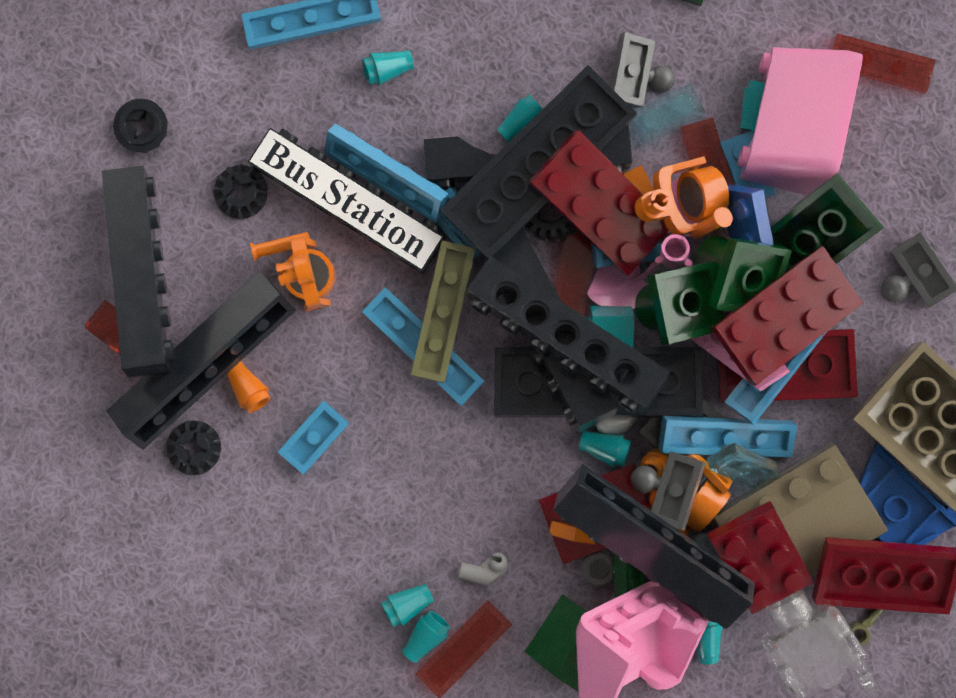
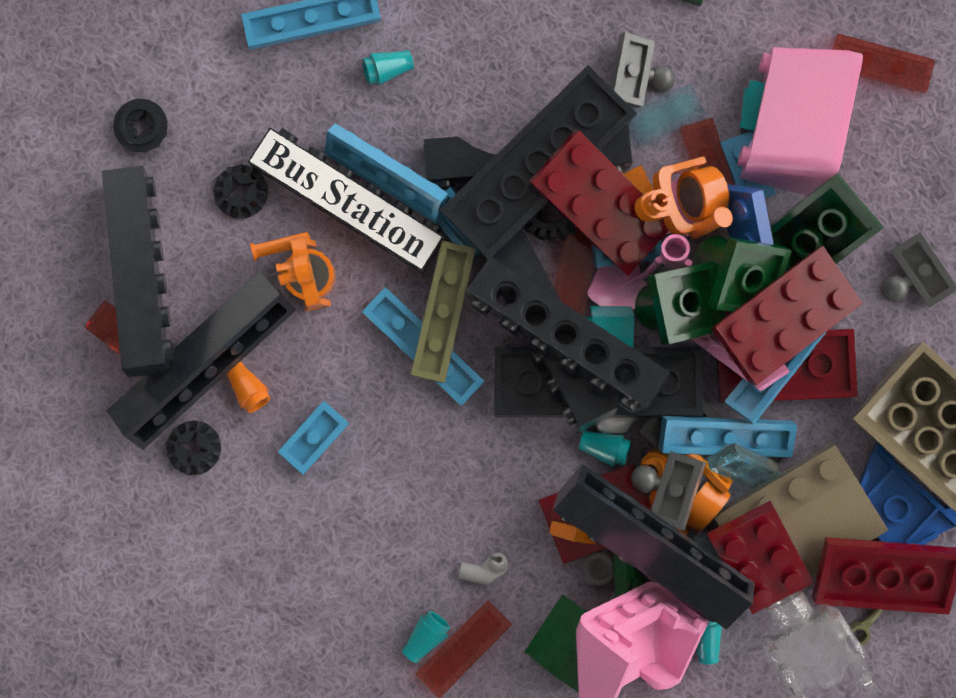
(406, 604): teal cone -> none
(519, 117): teal cone -> none

